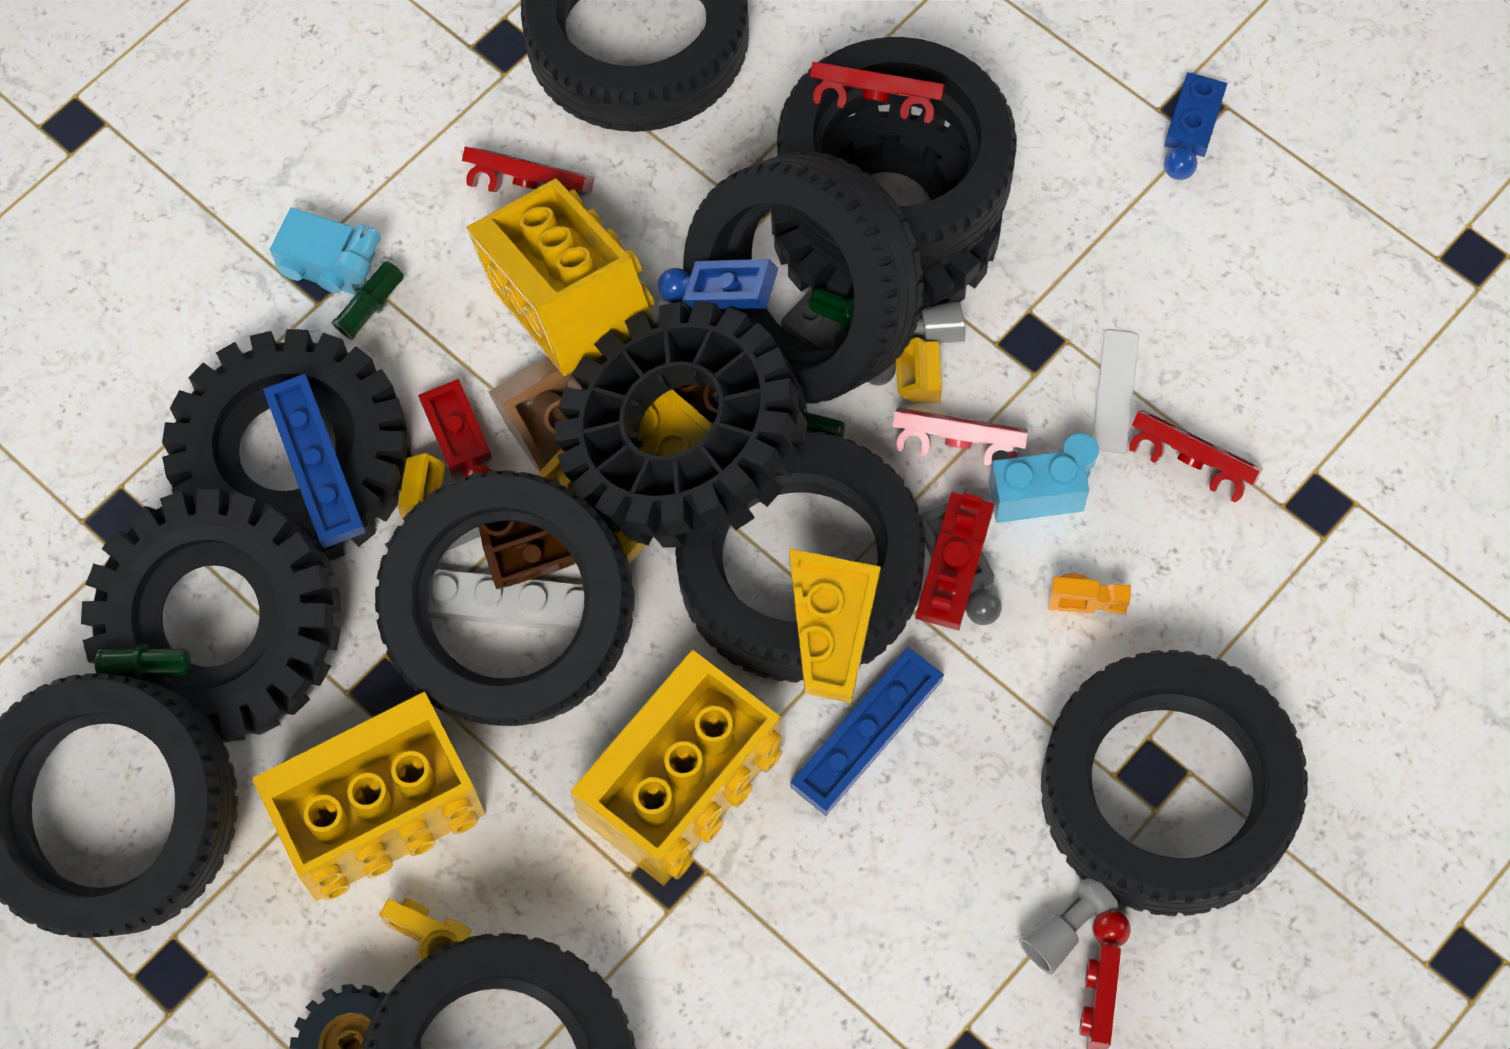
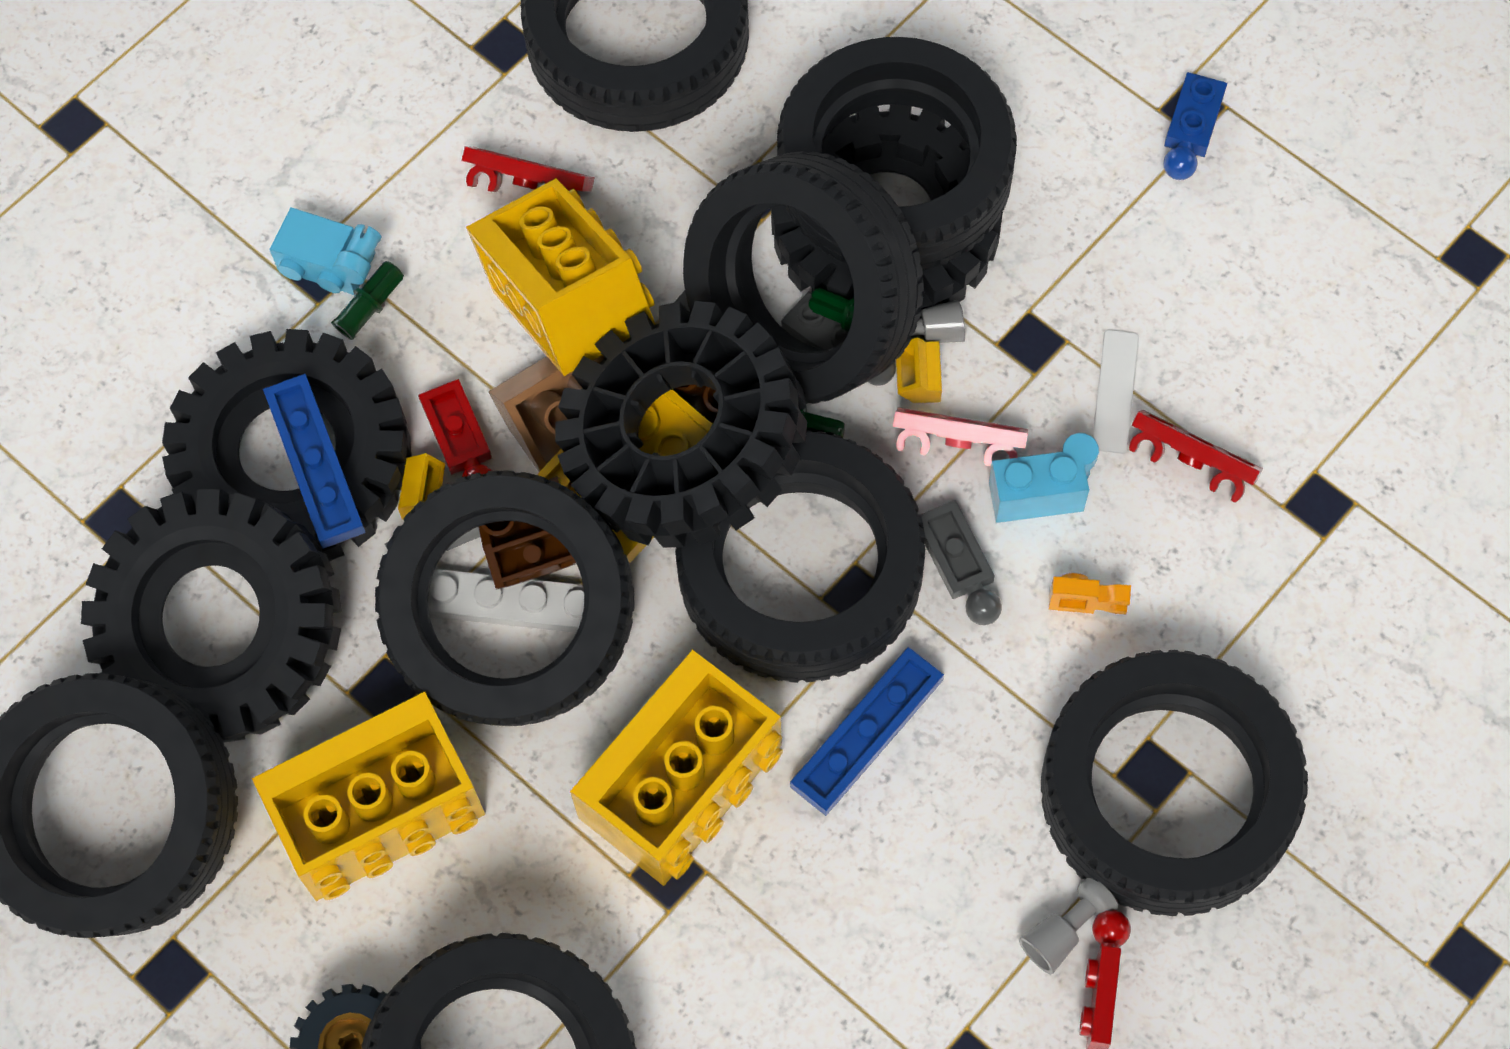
(143, 662): dark green axle -> none
(413, 921): yellow plate -> none
(723, 282): blue plate -> none
(833, 620): yellow wing -> none
(876, 87): red plate -> none
(955, 560): red plate -> none

